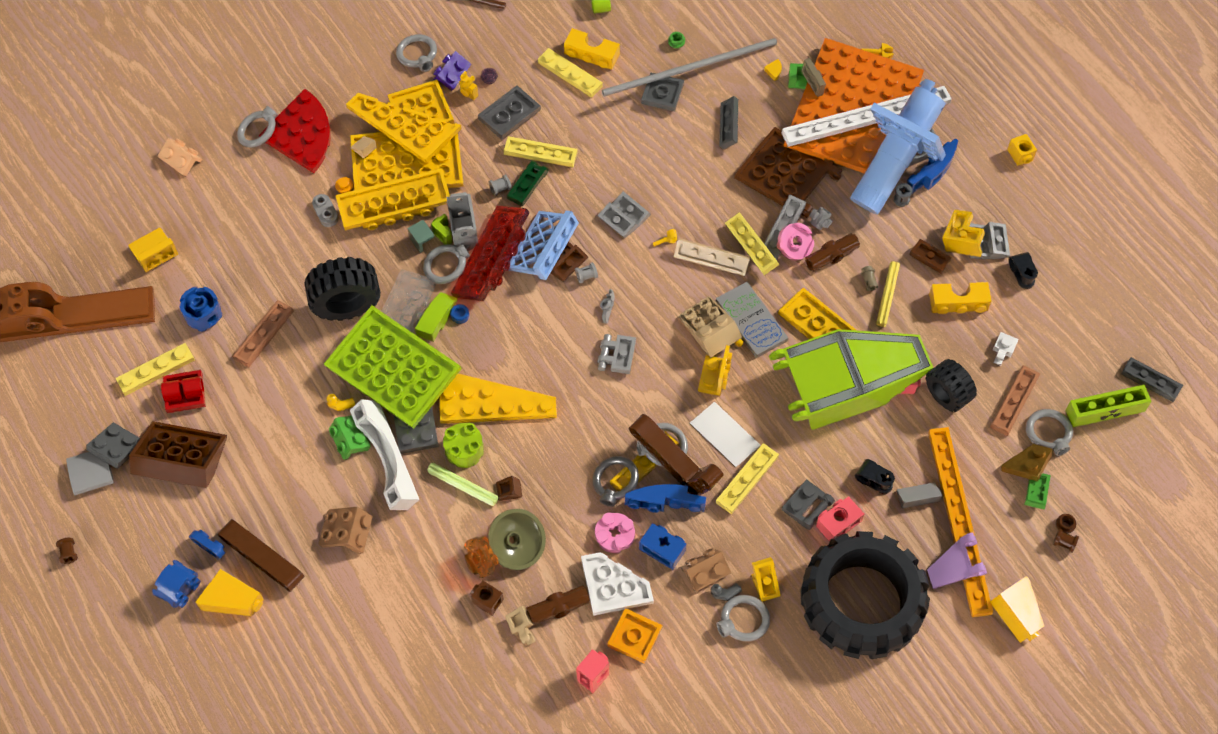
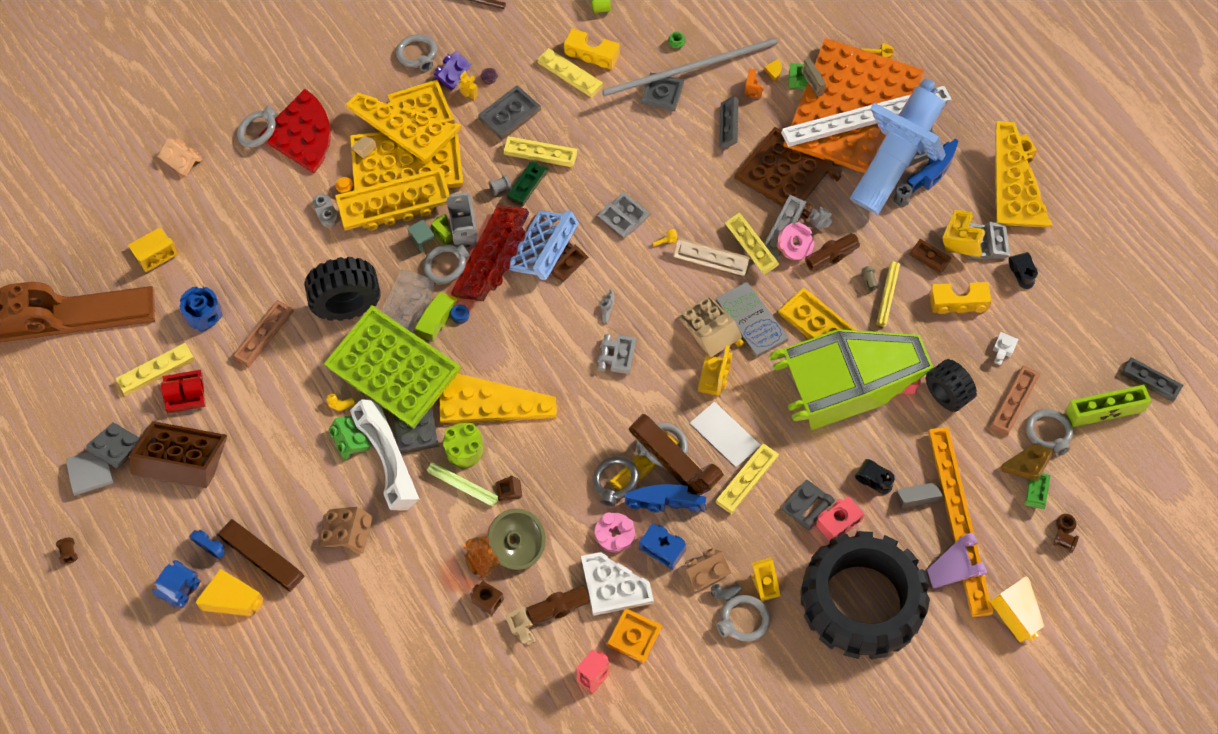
(586, 272): light grey bush -> none
(752, 88): none -> orange bracket
(1016, 188): none -> yellow wing

